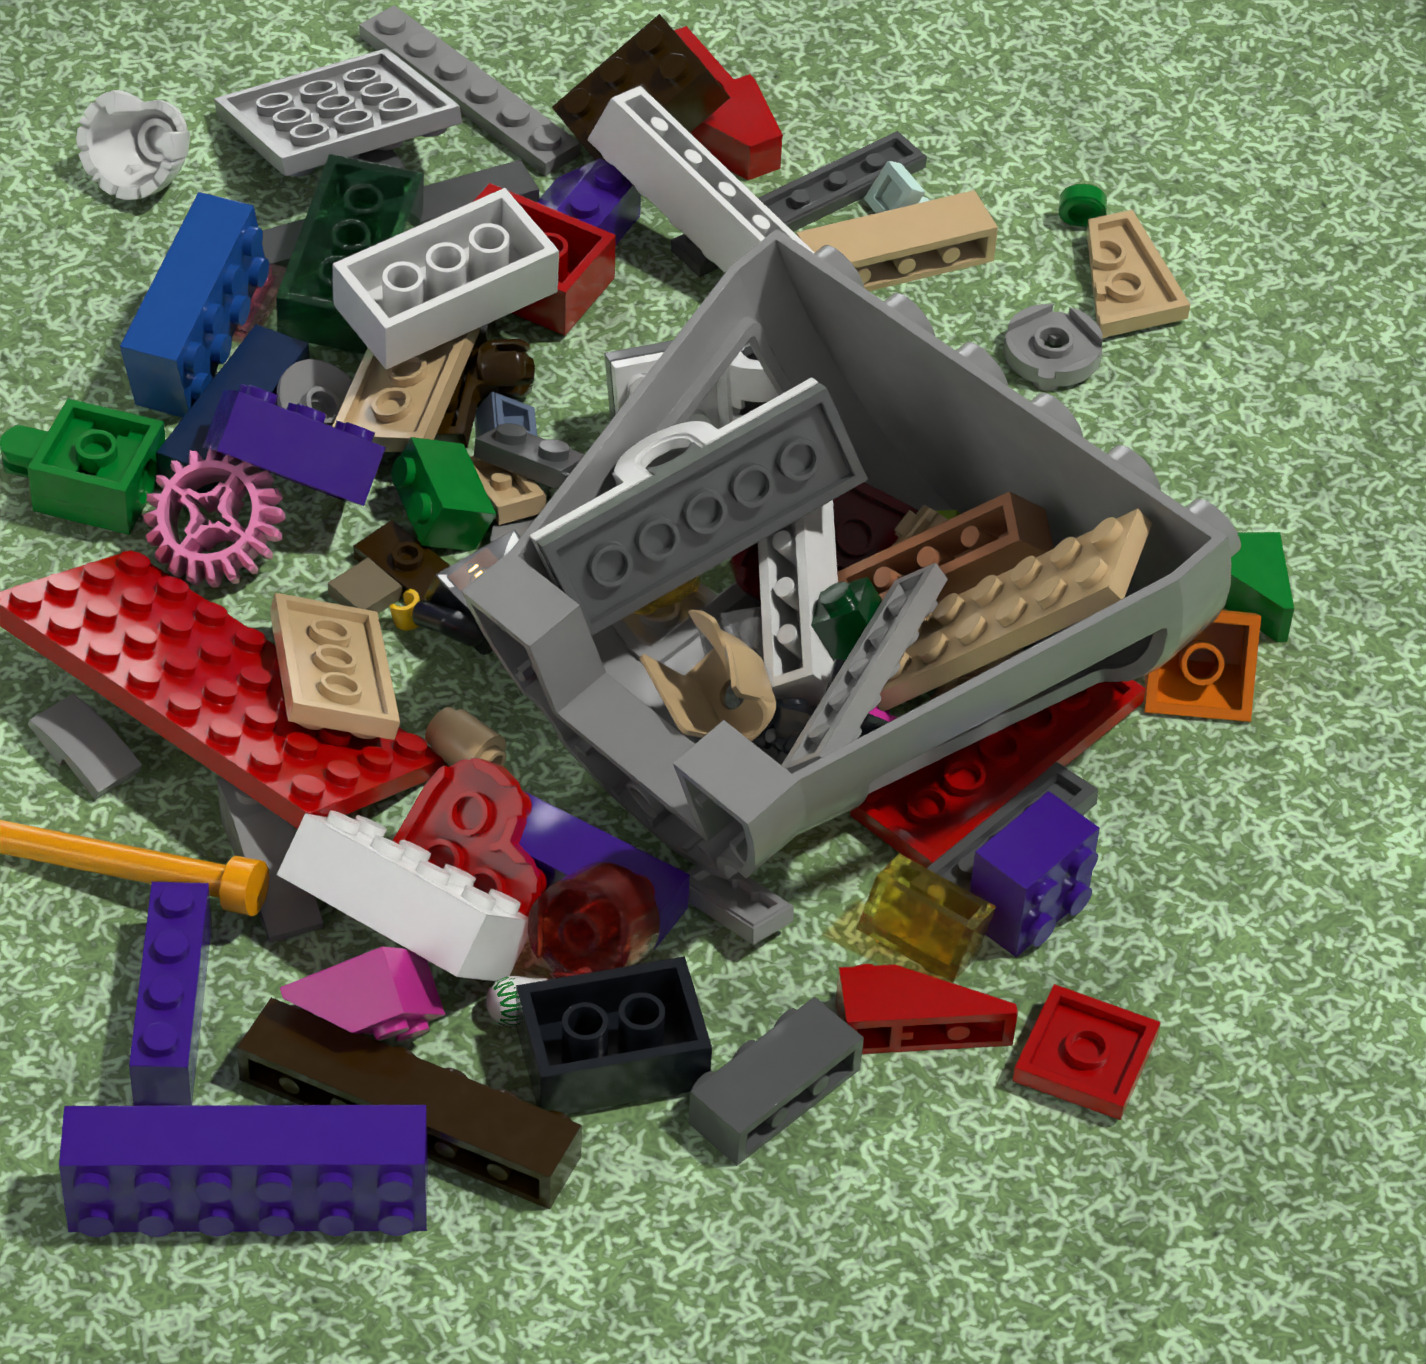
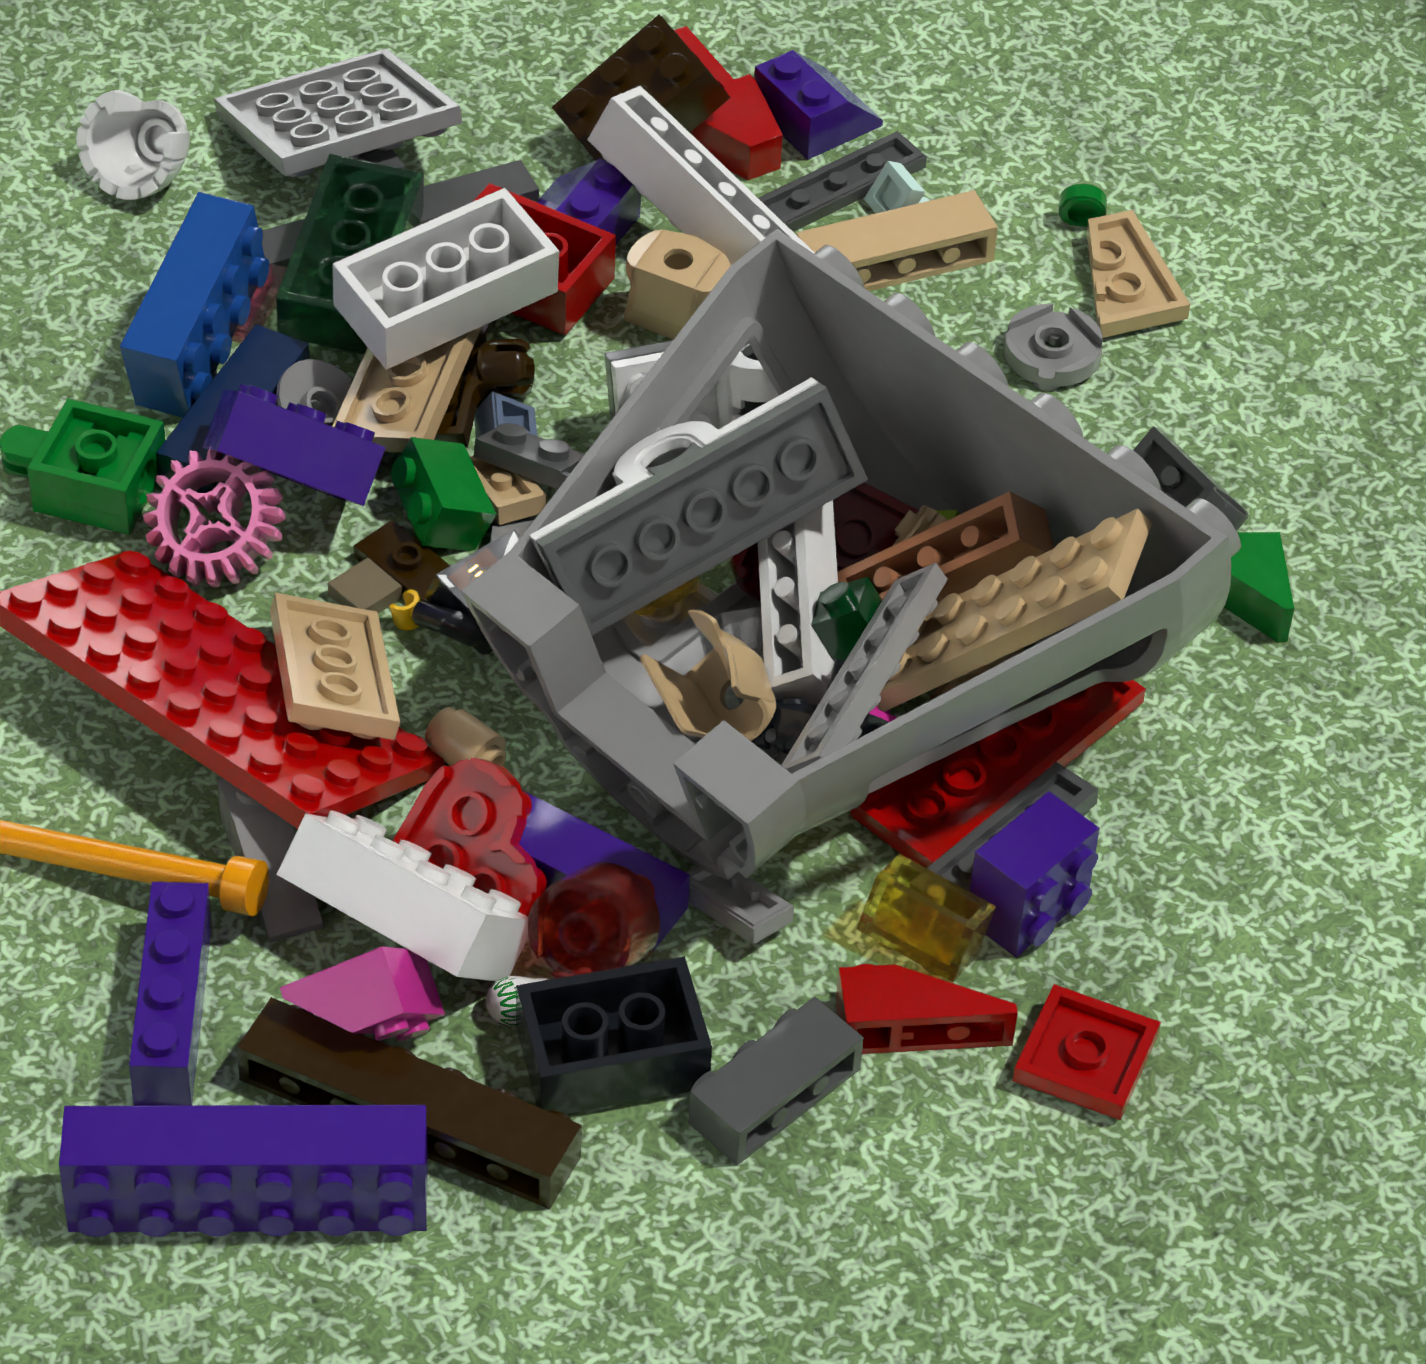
(86, 743): light grey slope -> none
(477, 93): light grey plate -> none
(670, 279): none -> tan piece
(812, 104): none -> dark purple slope
(1183, 478): none -> dark grey plate
(1211, 673): orange slope -> none

